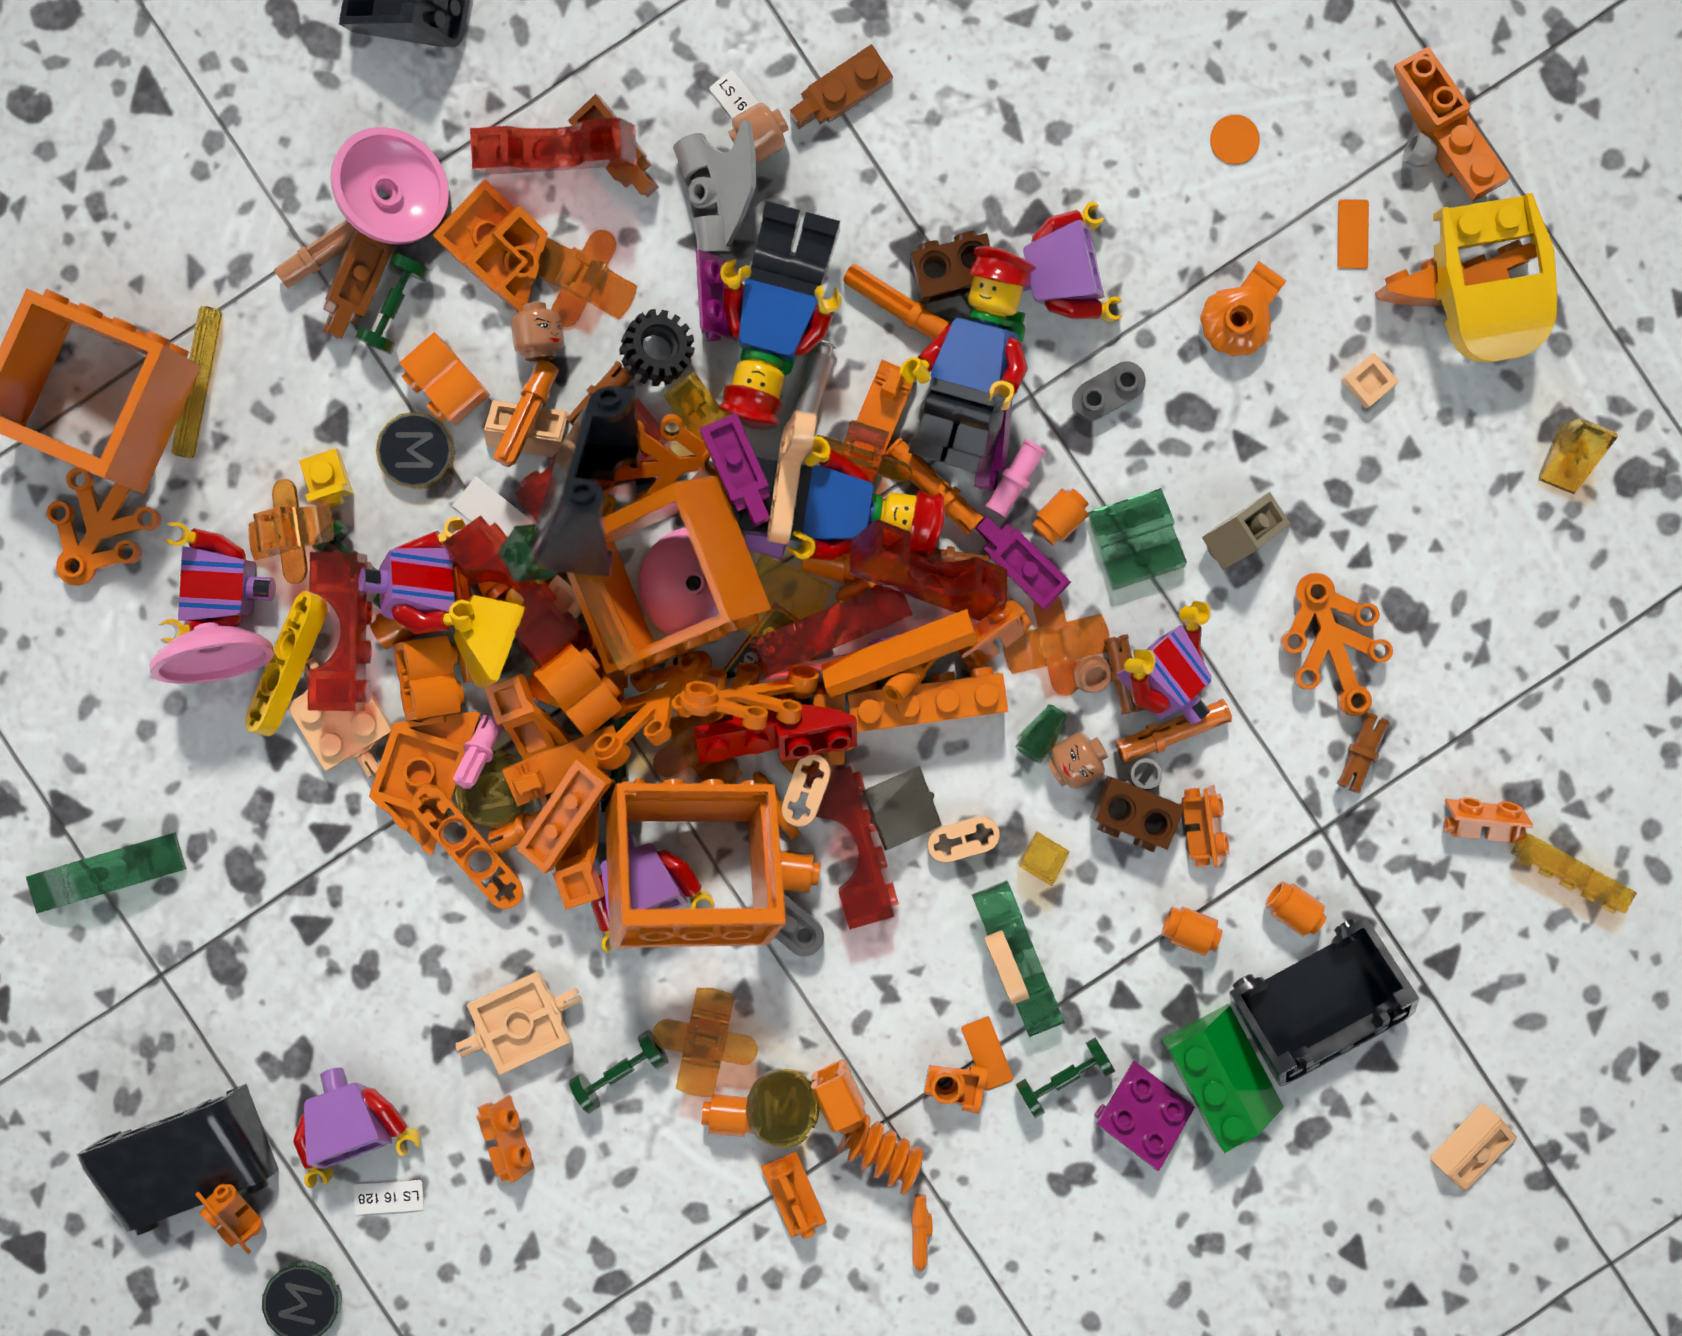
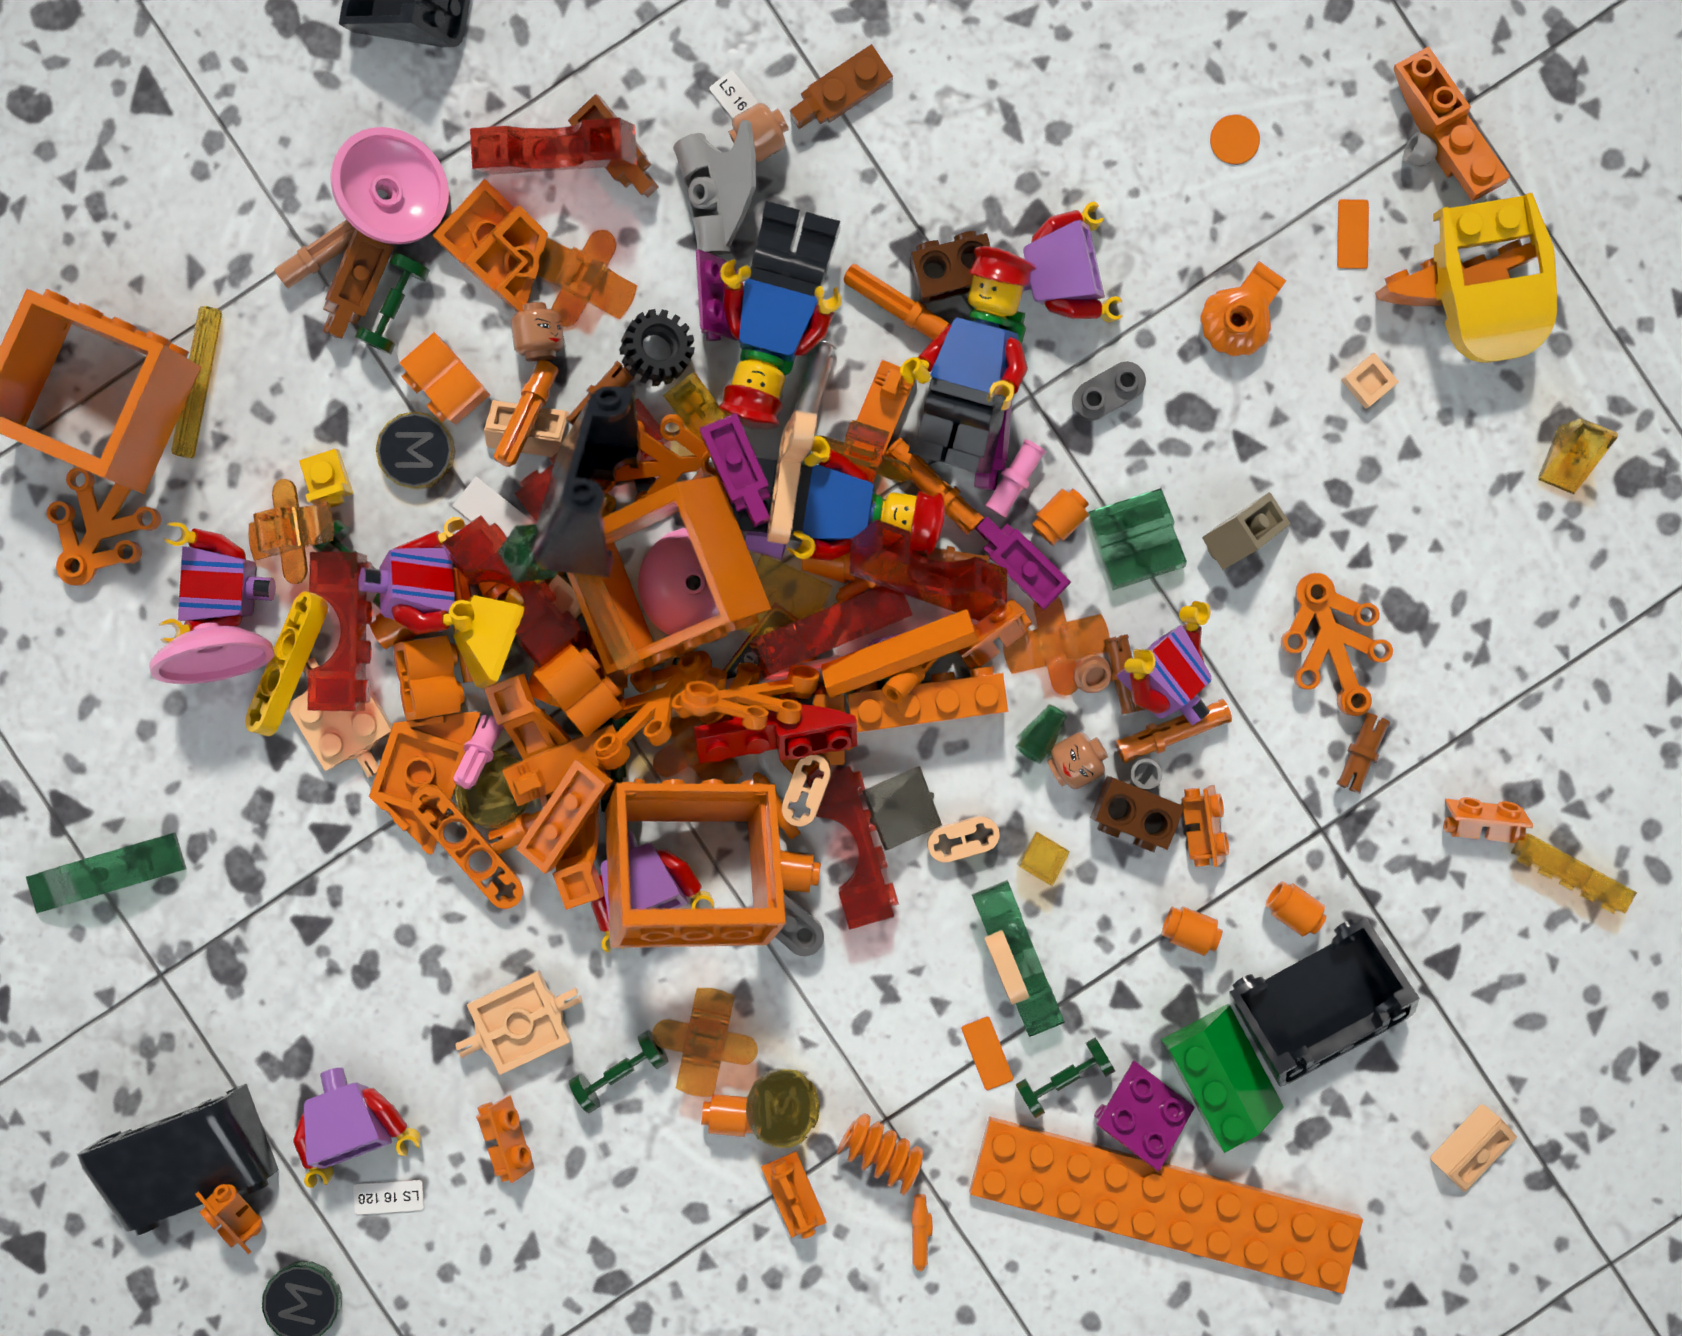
(838, 1097): orange brick -> none
(965, 1088): orange plate -> none
(1166, 1206): none -> orange plate

